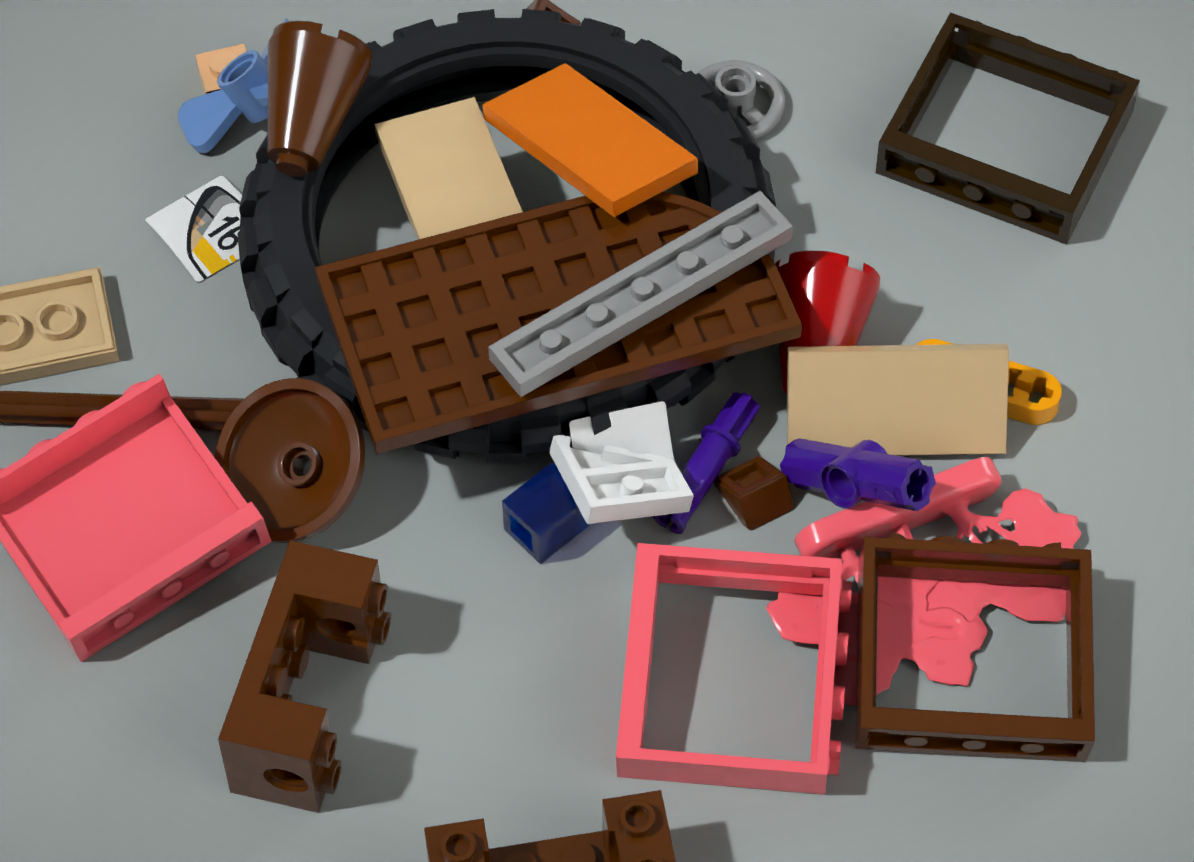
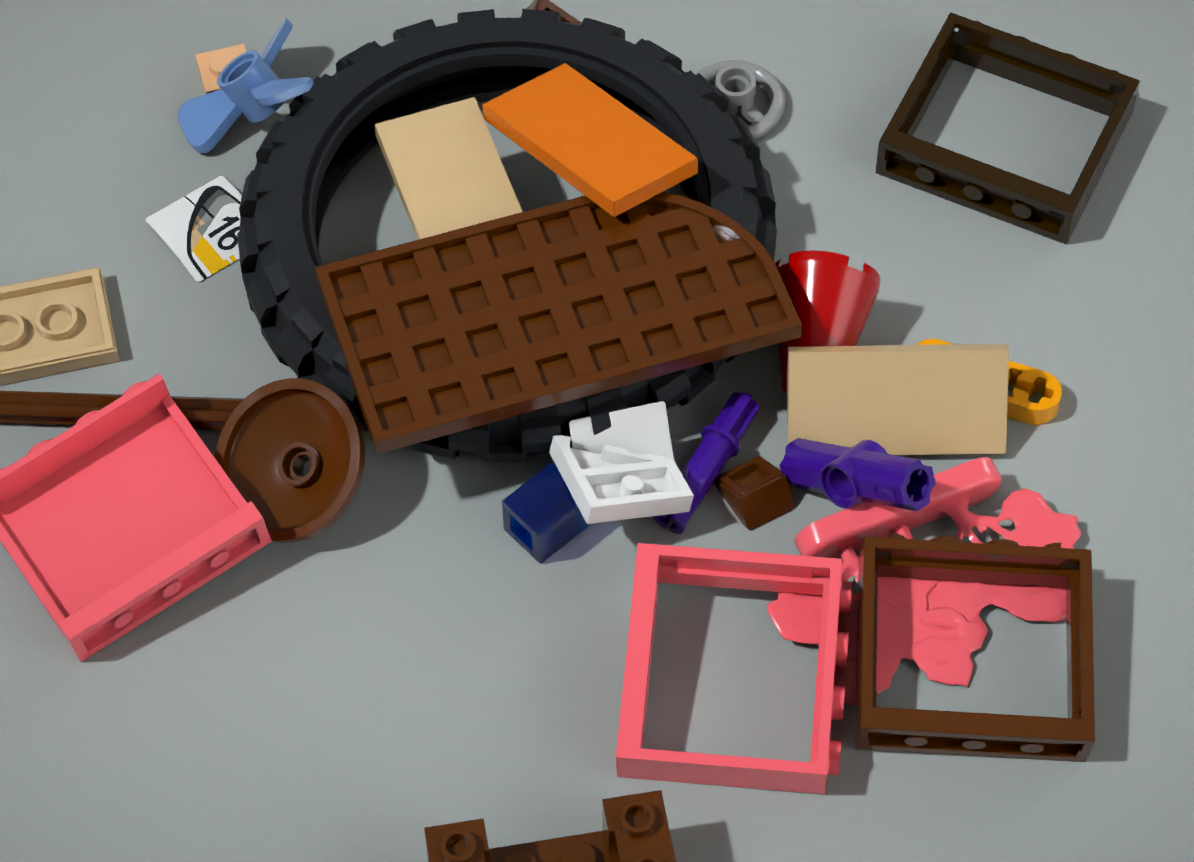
(310, 92): reddish brown cone -> none
(319, 605): reddish brown plate -> none
(639, 293): light grey plate -> none

